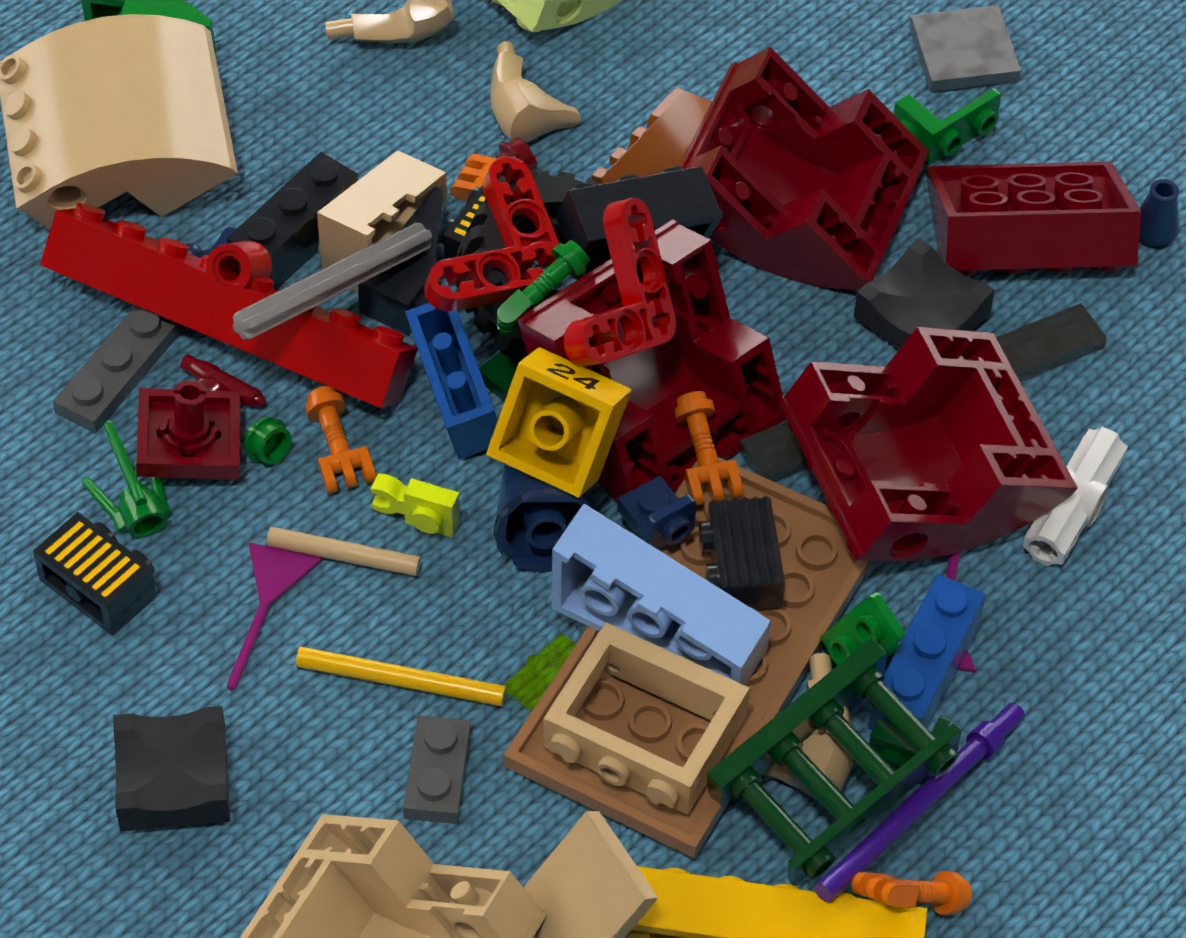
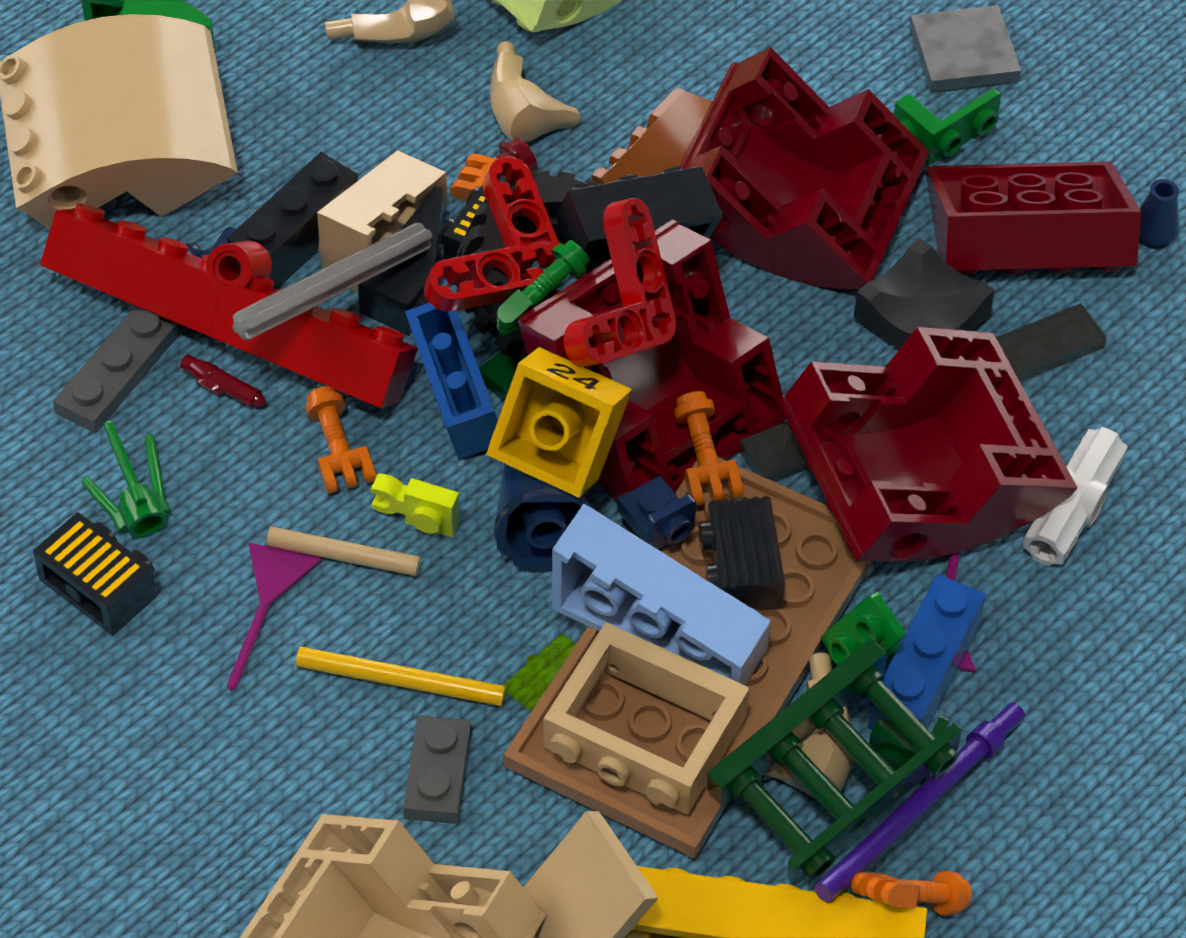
(171, 770): black brick -> none
(188, 423): dark red plate -> none
(267, 441): green plate -> none

